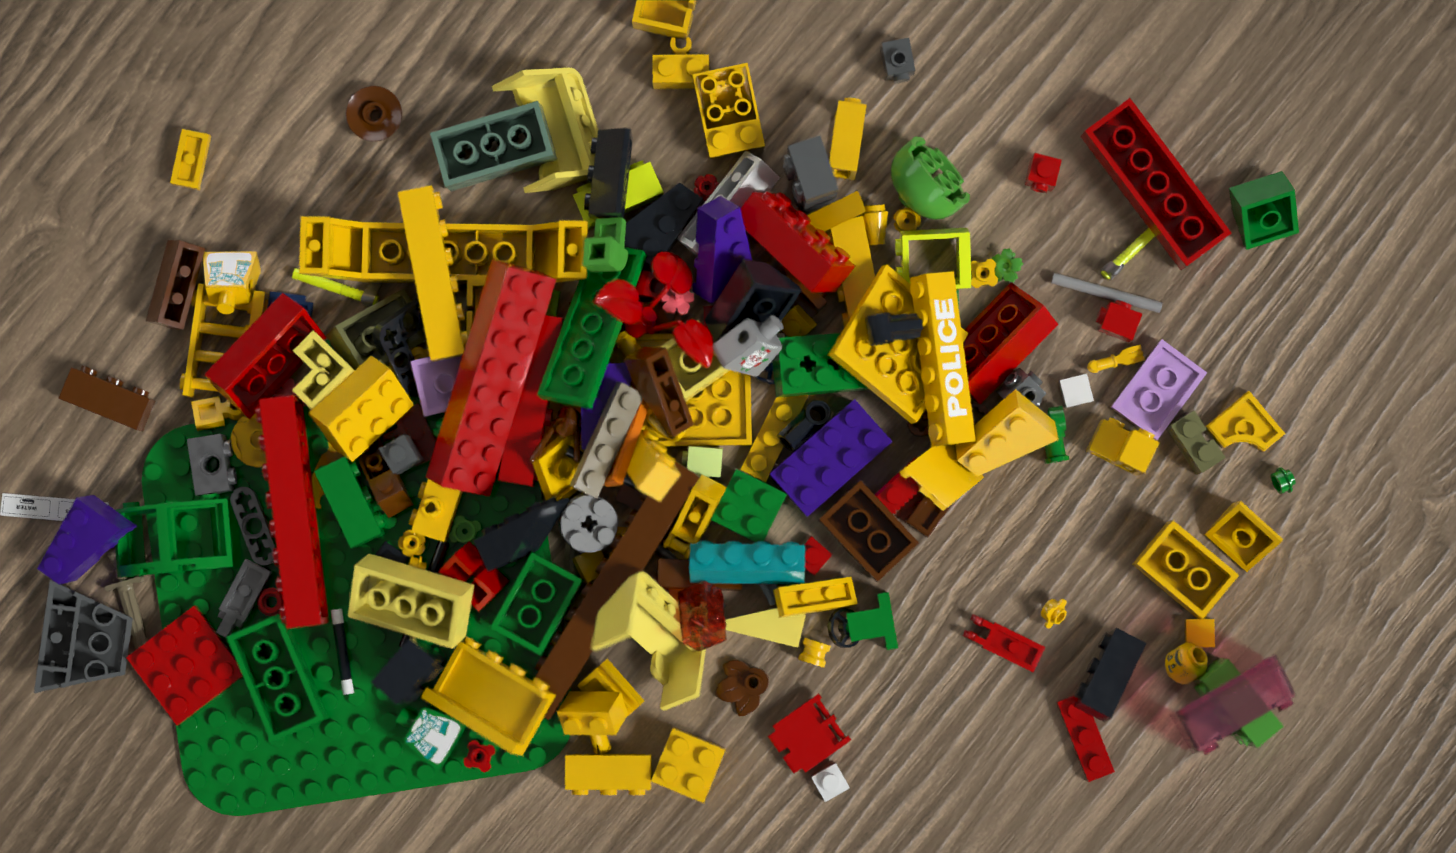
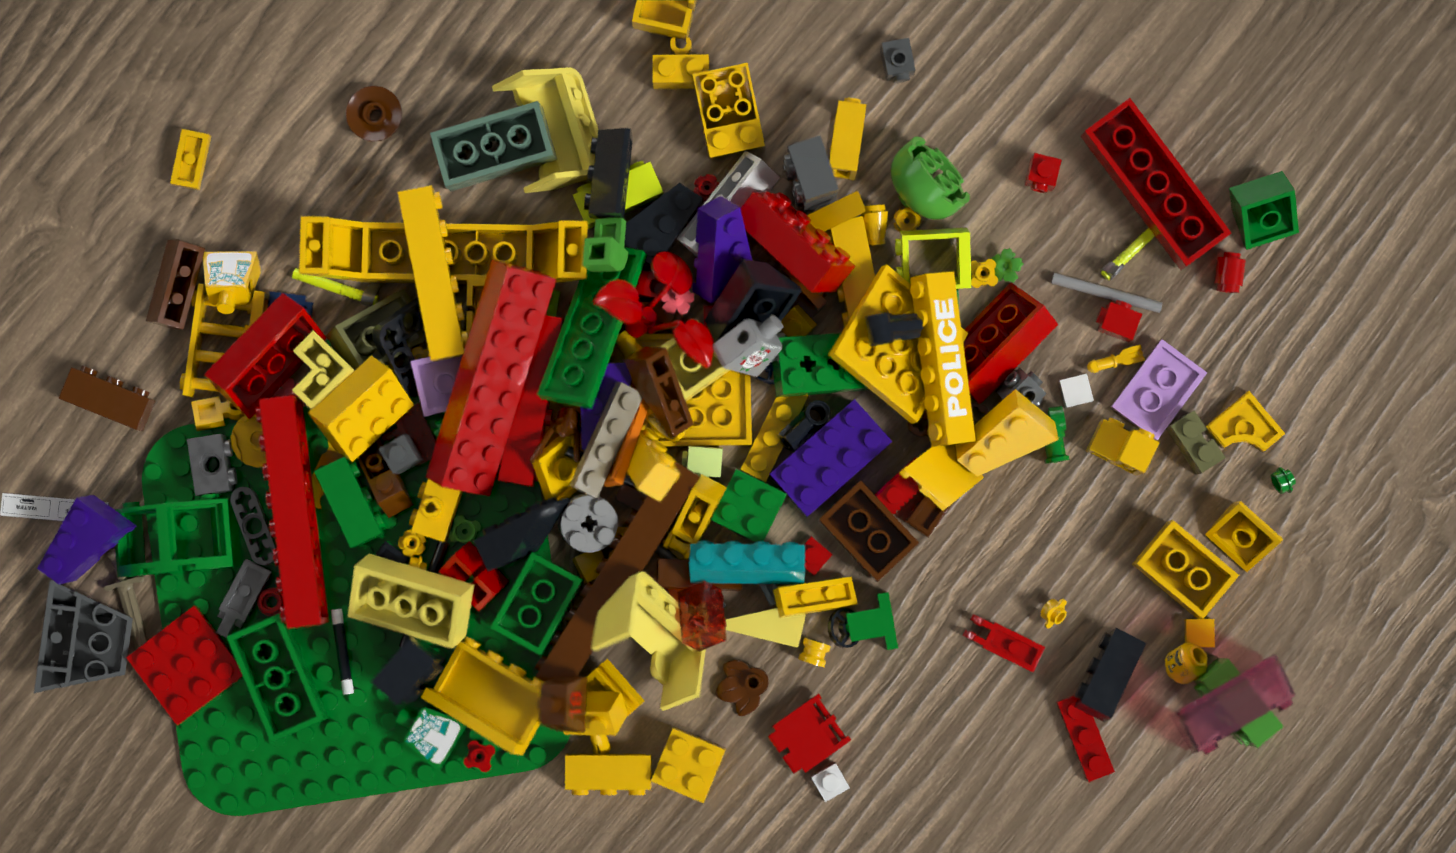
(563, 704): none -> reddish brown torso
(1230, 272): none -> red brick

